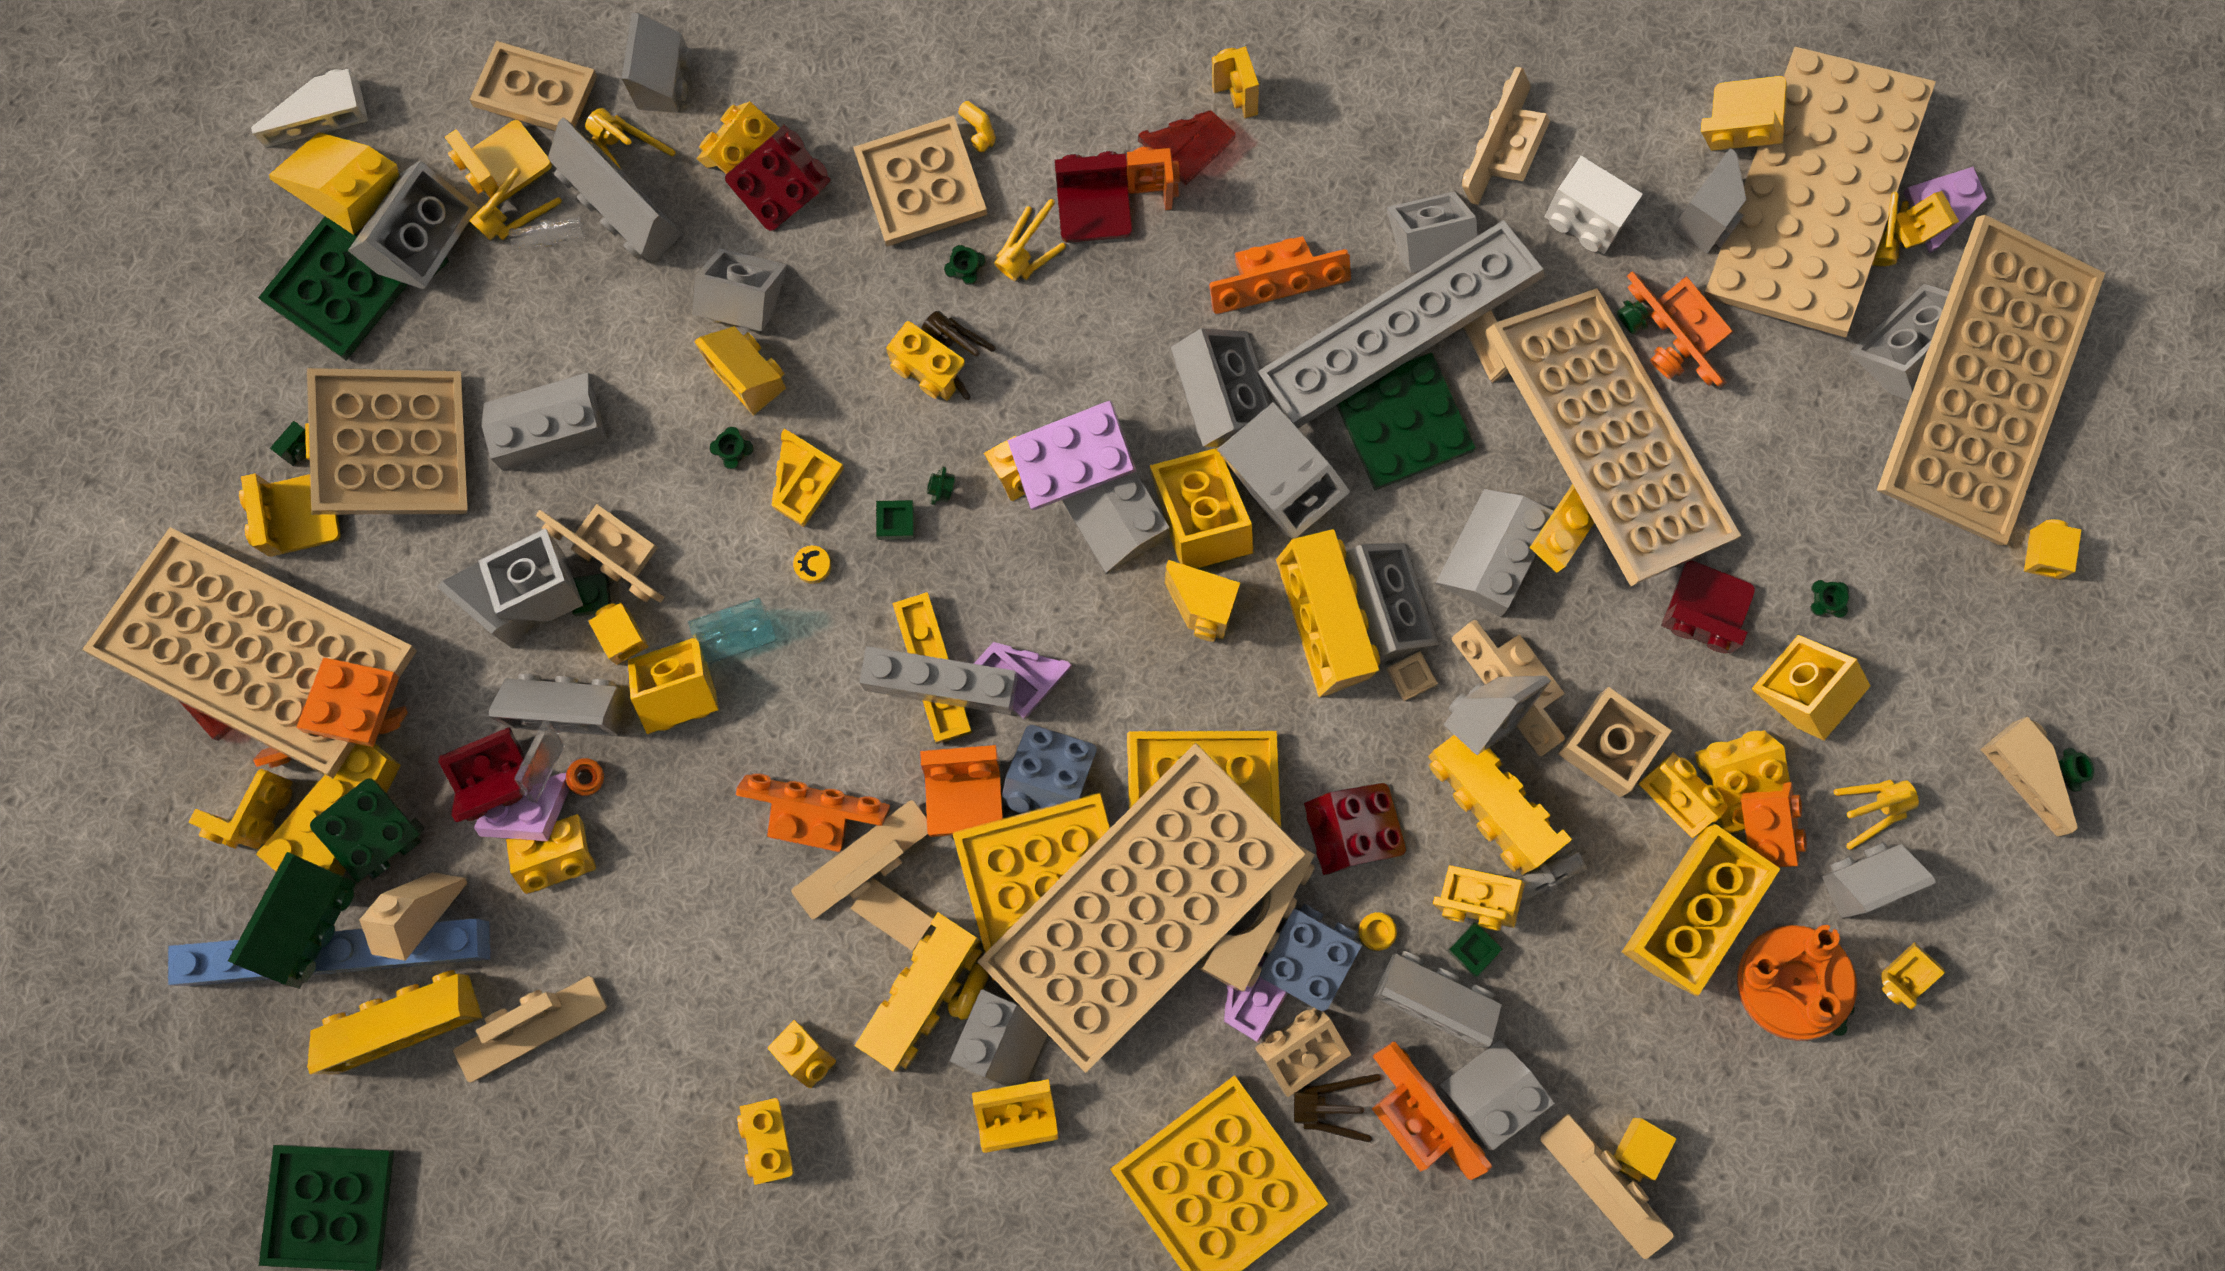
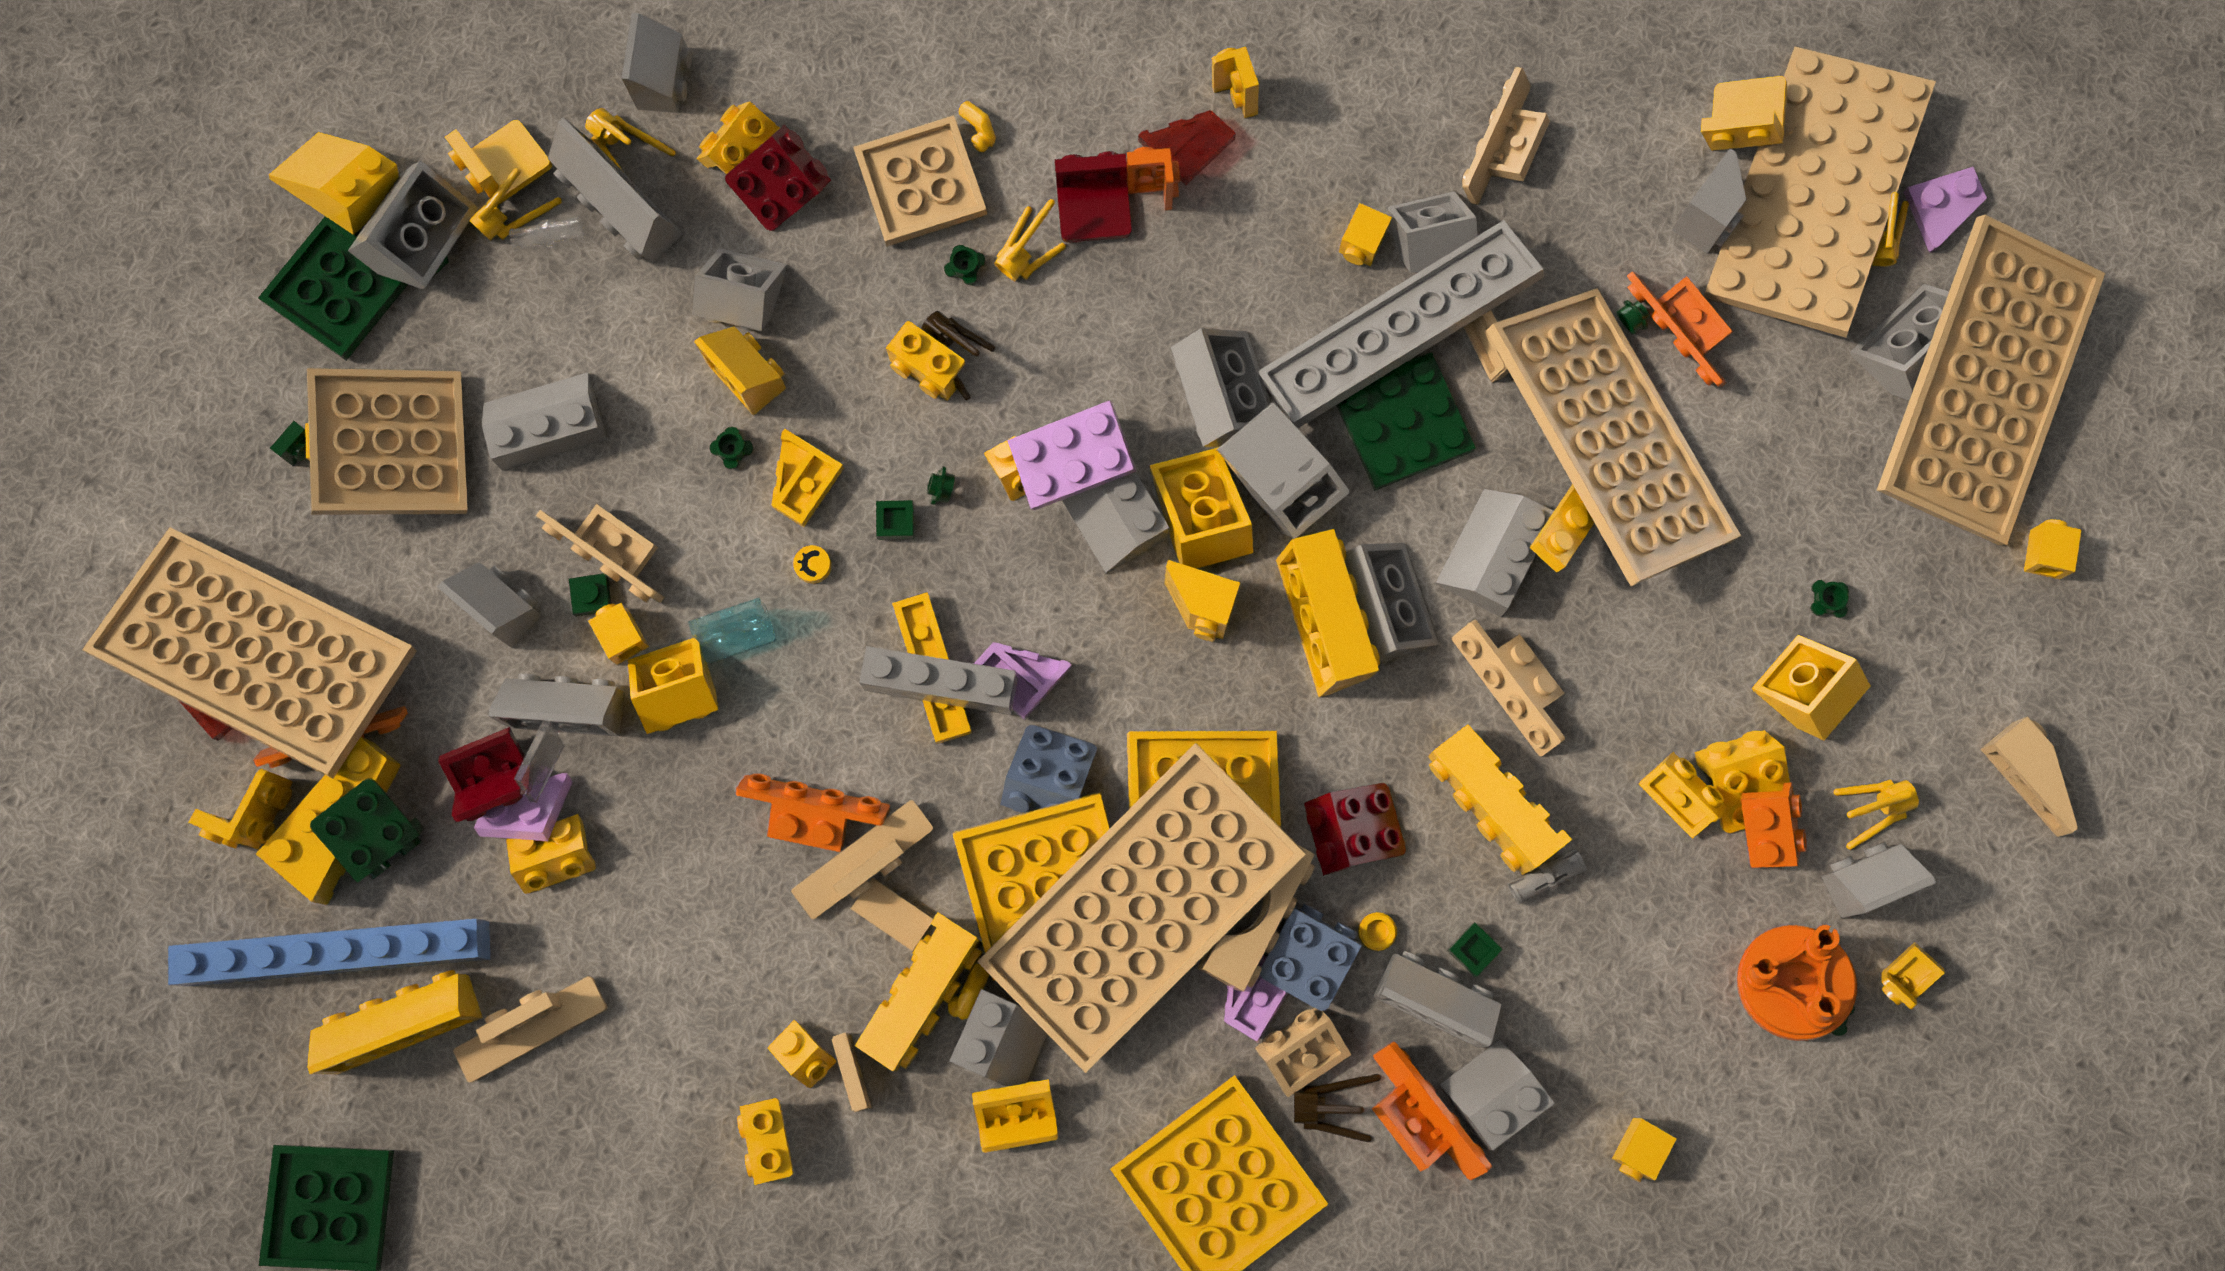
(282, 516): yellow bracket -> none
(293, 921): dark green slope -> none
(318, 106): white slope -> none
(348, 702): orange plate -> none
(407, 913): tan slope -> none
(530, 580): light grey slope -> none
(532, 87): tan plate -> none
(589, 766): orange plate -> none
(851, 1072): none -> tan tile
(961, 788): orange bracket -> none
(1278, 272): orange bracket -> none
(1364, 235): none -> yellow brick
(1412, 676): tan tile -> none
(1481, 897): yellow bracket -> none
(1493, 709): light grey slope -> none
(1592, 205): white brick -> none
(1603, 1182): tan bracket -> none
(1614, 742): tan brick -> none
(1667, 362): orange plate -> none
(1701, 910): yellow slope -> none
(1709, 607): dark red bracket -> none
(1924, 220): yellow bracket -> none
(2076, 769): dark green plate -> none

